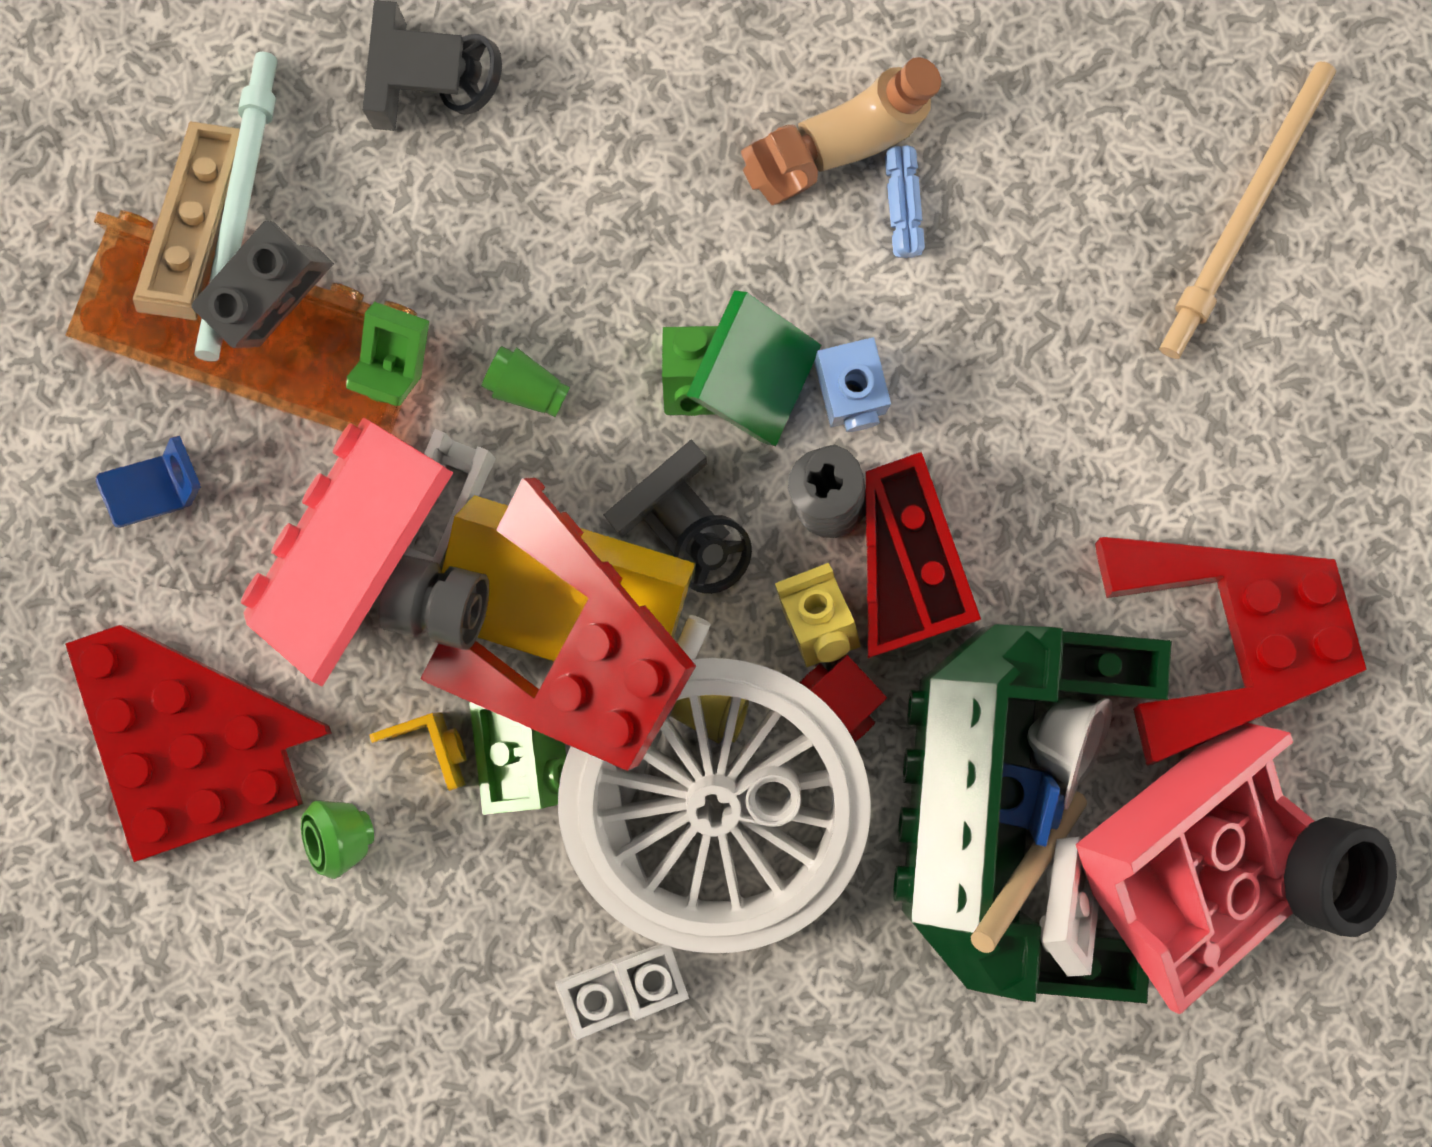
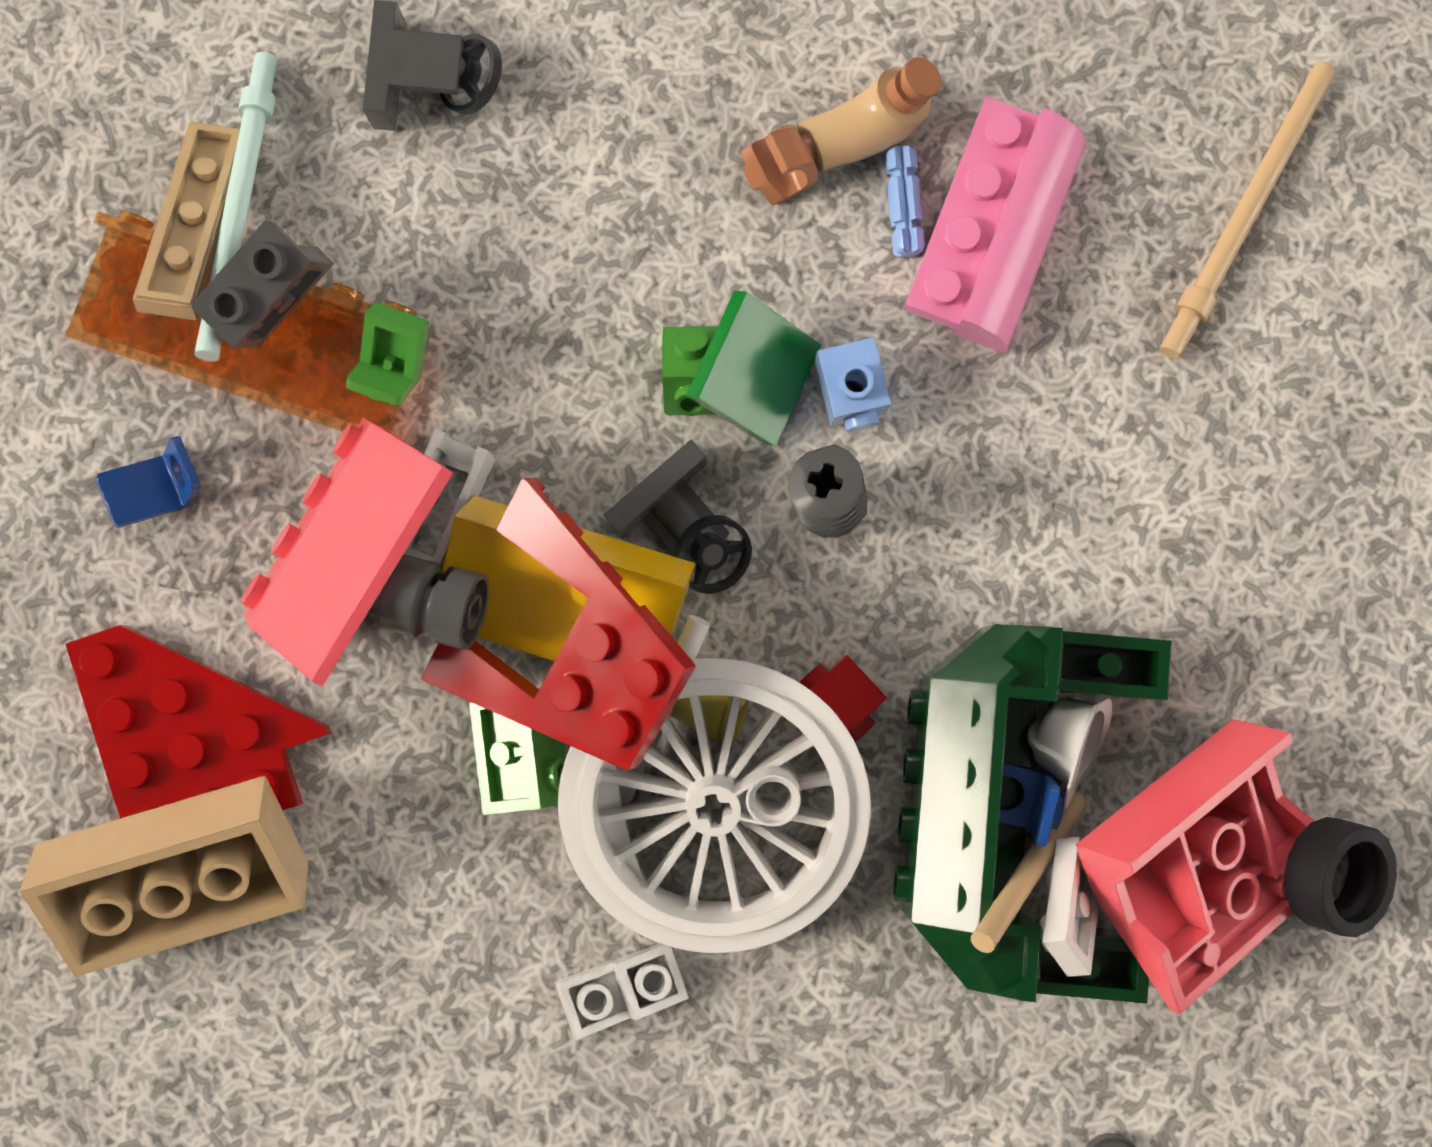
(166, 876): none -> tan brick
(335, 836): bright green cone -> none
(446, 743): yellow bracket -> none
(524, 382): bright green cone -> none
(818, 615): light yellow brick -> none
(911, 560): red wedge -> none
(996, 222): none -> bright pink brick
(1284, 623): red wing -> none

